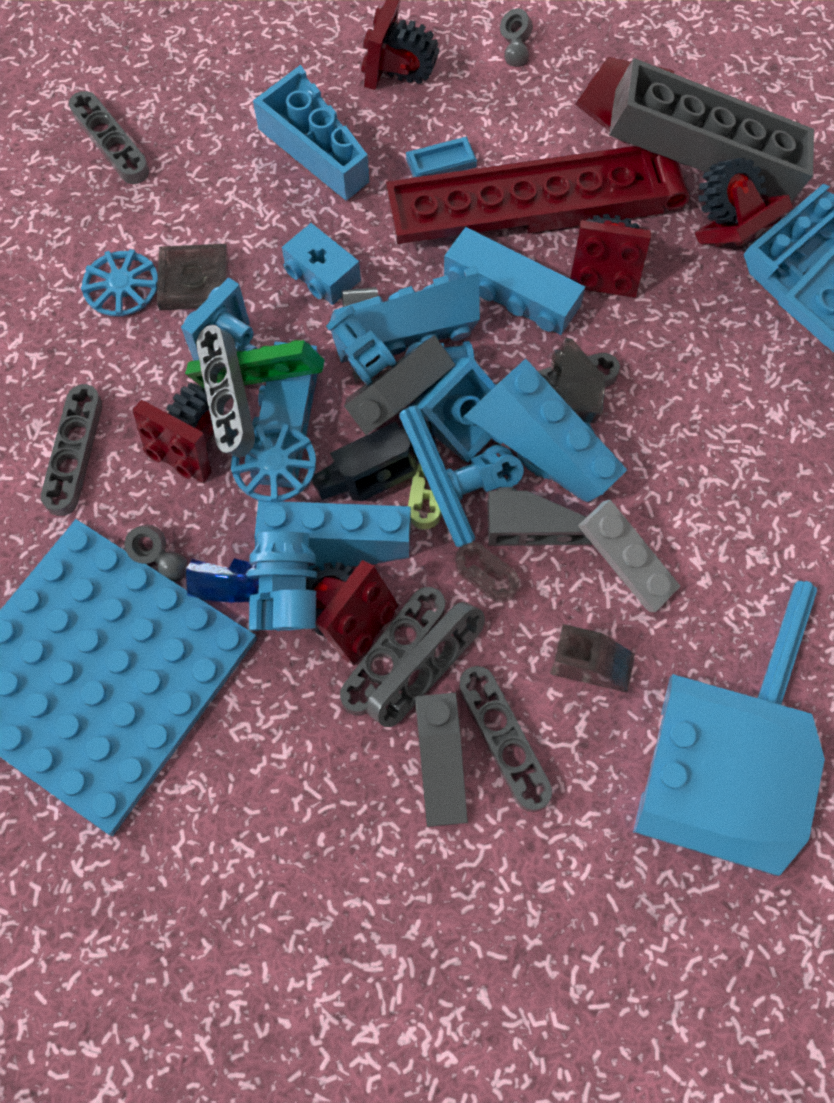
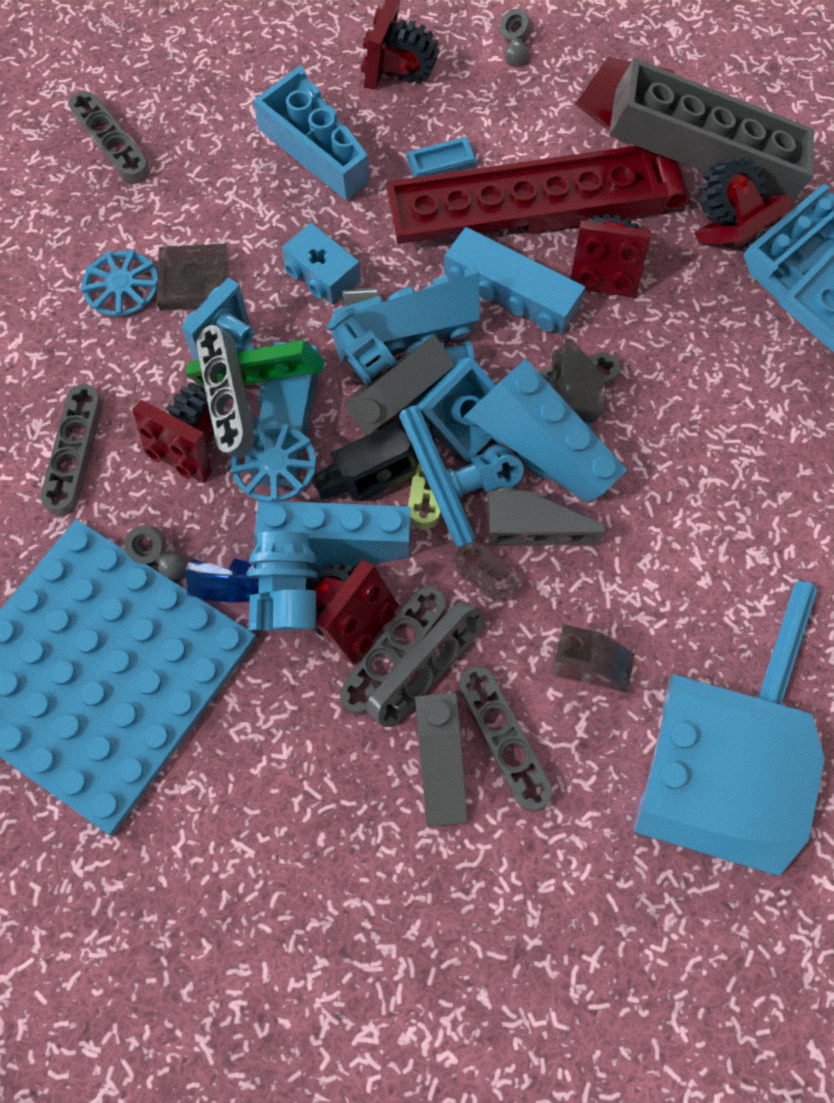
(629, 556): light grey plate -> none

